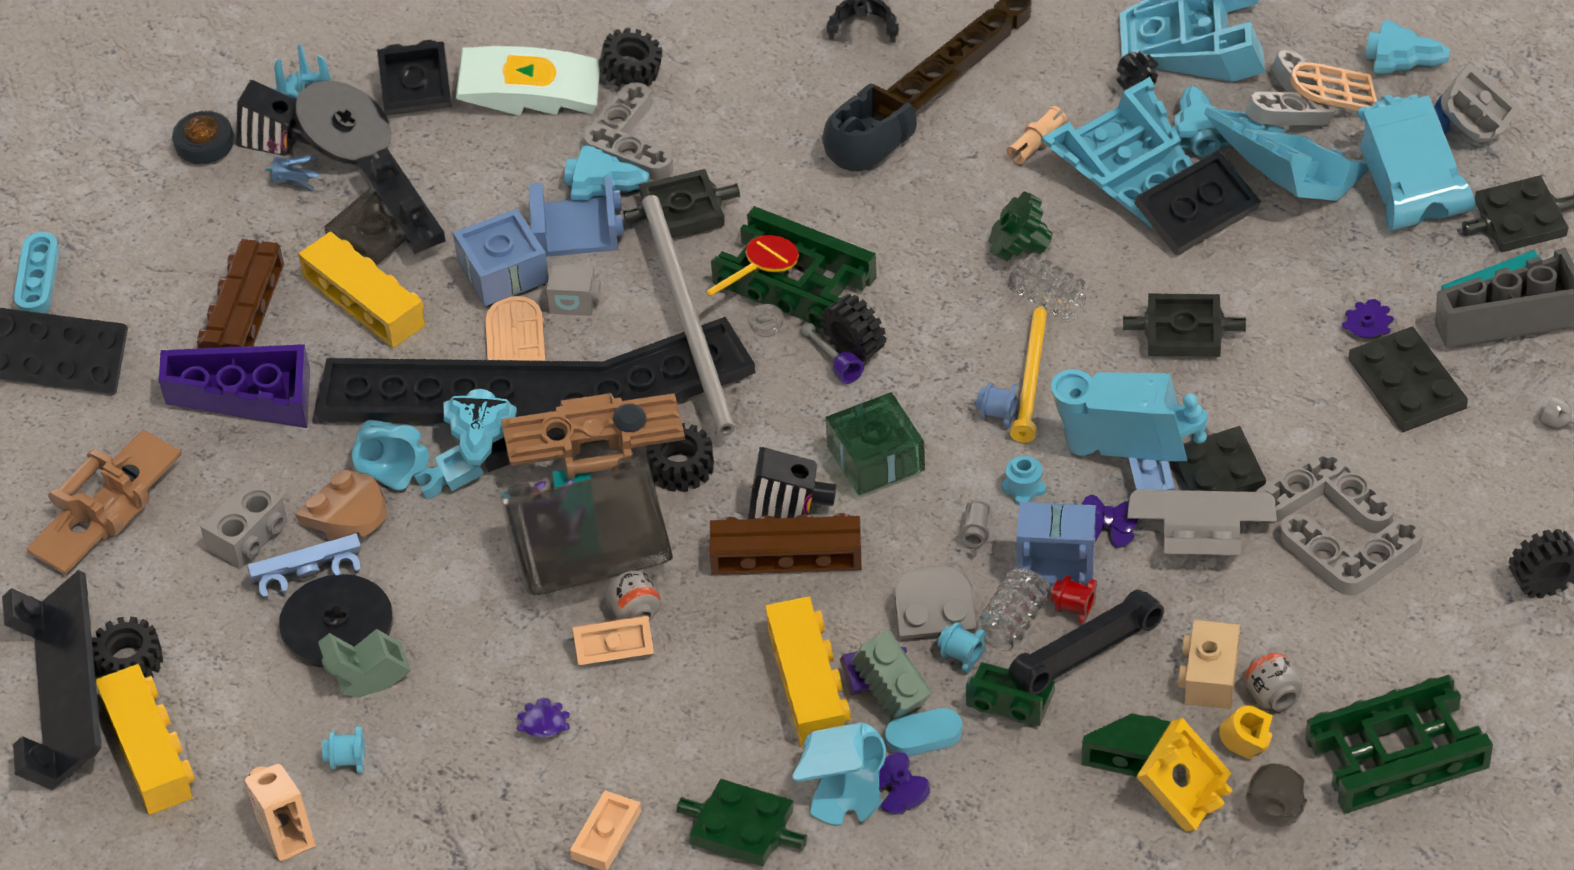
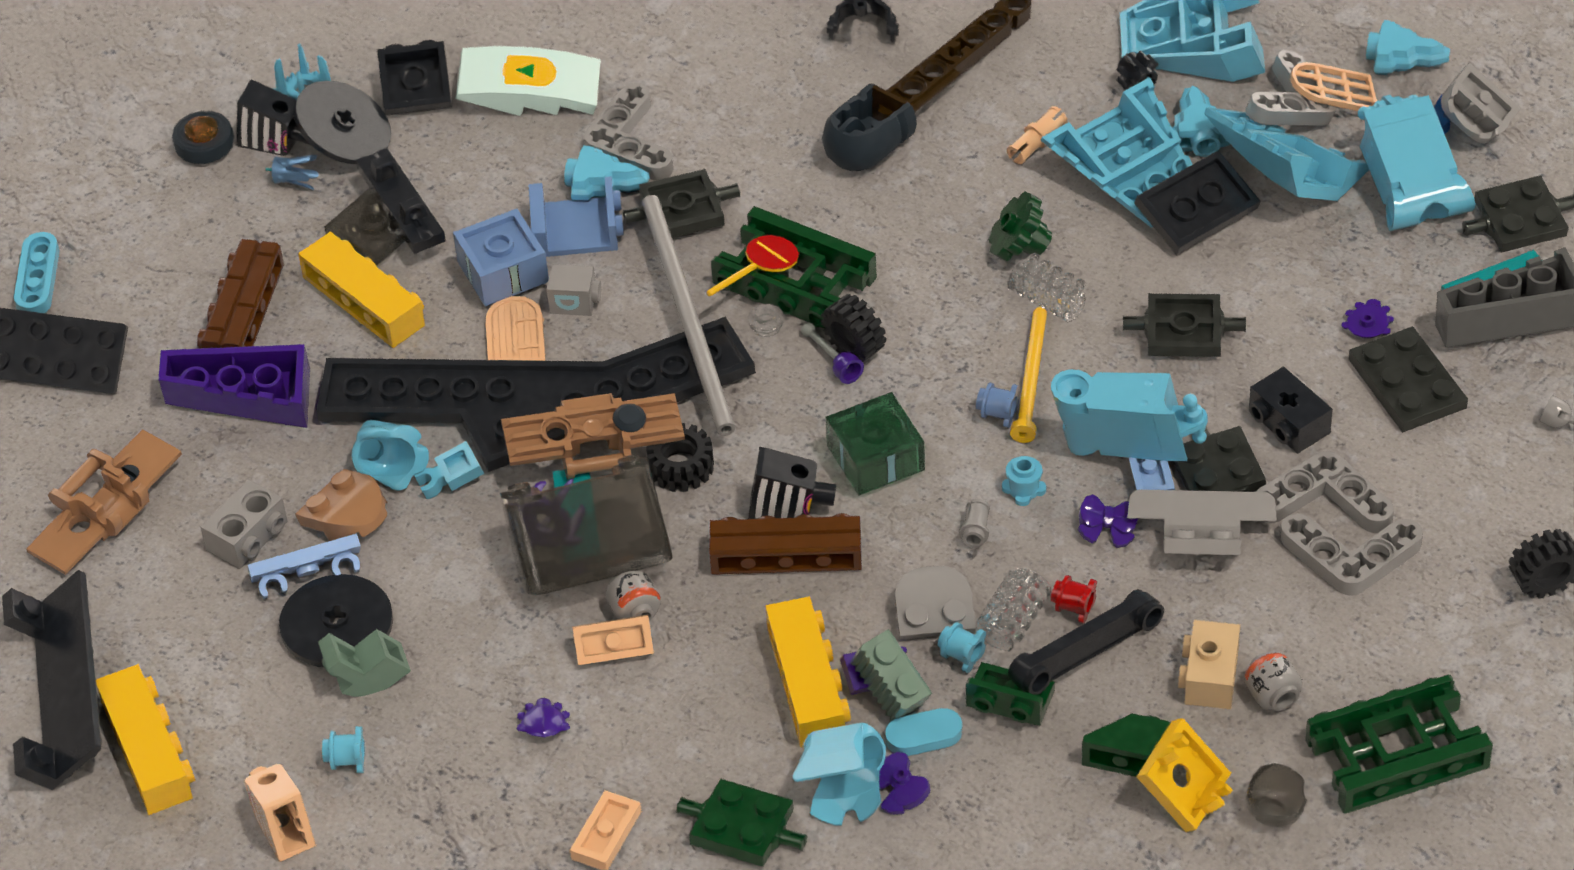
(123, 636): black tyre -> none
(477, 422): medium azure rock -> none
(630, 45): black tyre -> none
(1057, 540): medium blue container -> none
(1246, 731): yellow plate -> none
(1290, 410): none -> black brick

